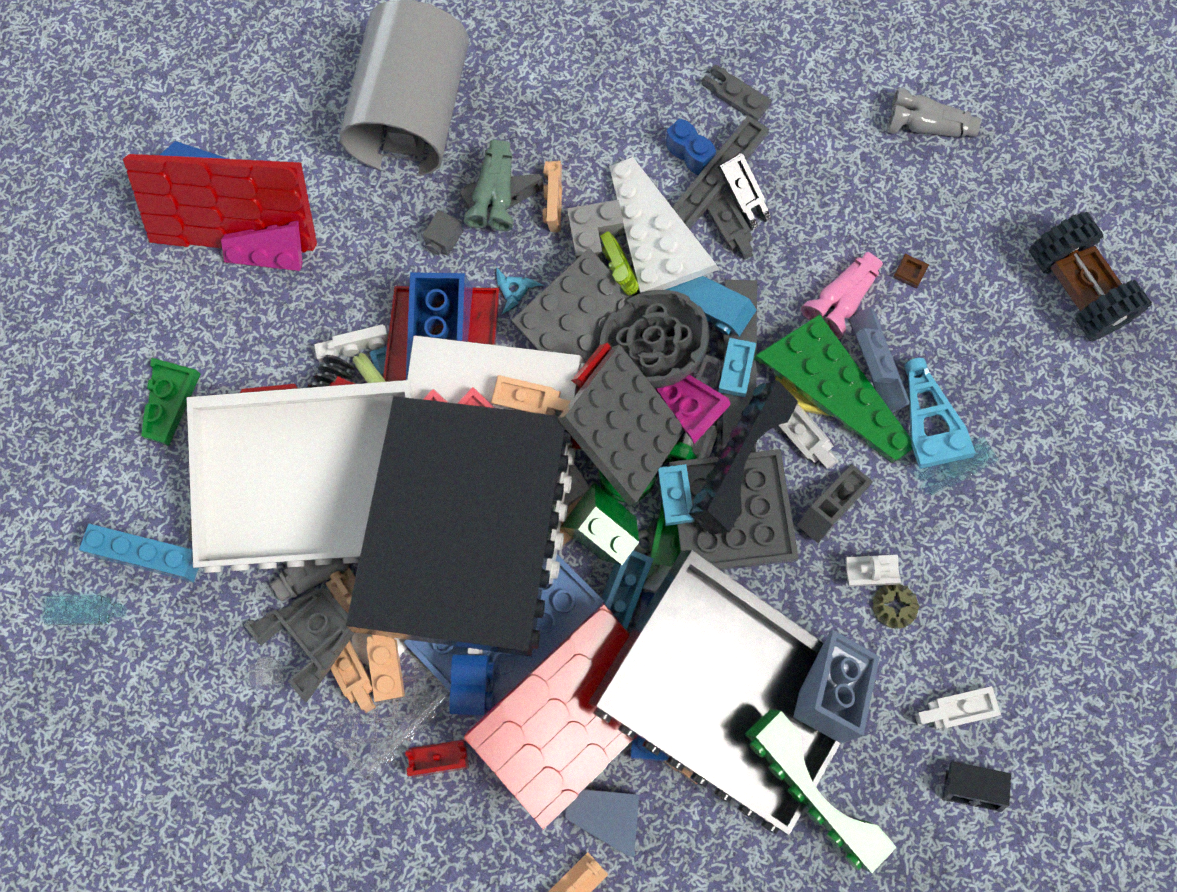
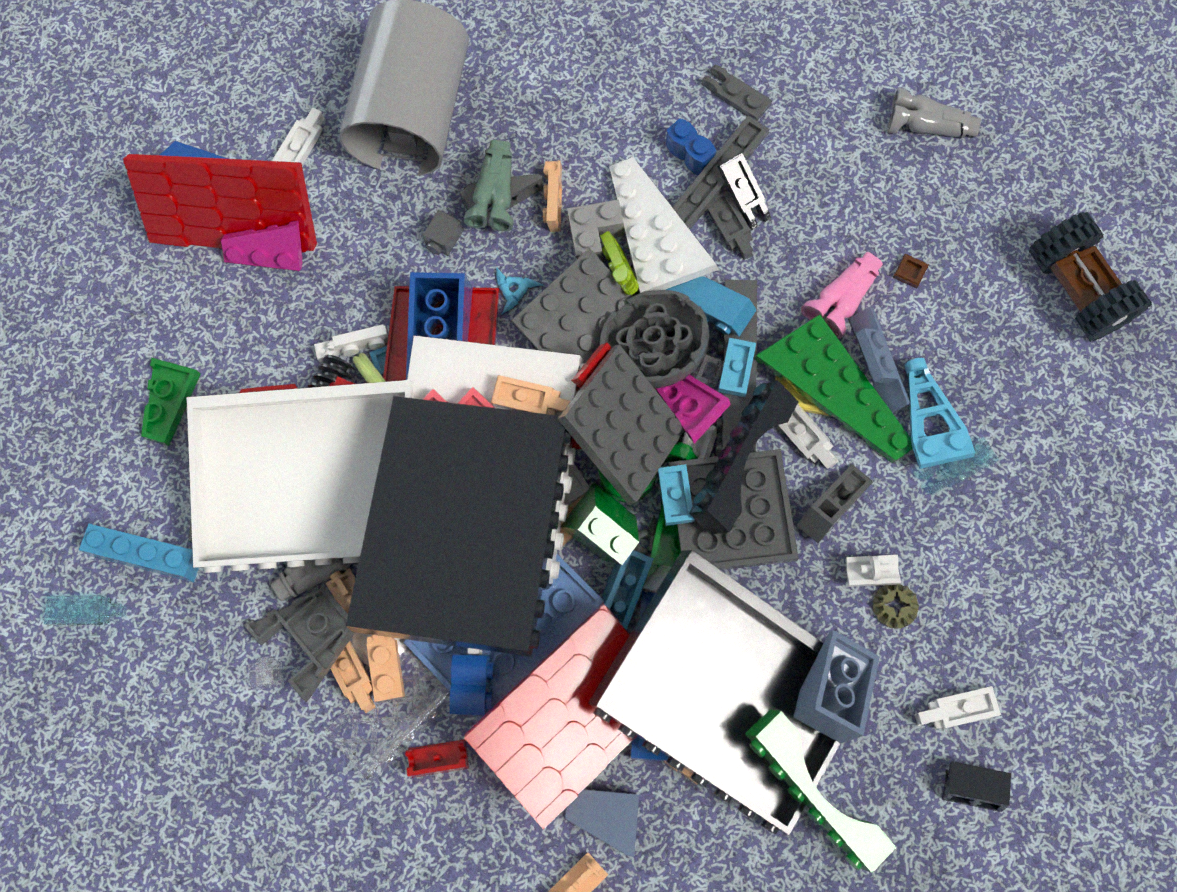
(301, 138): none -> white hinge

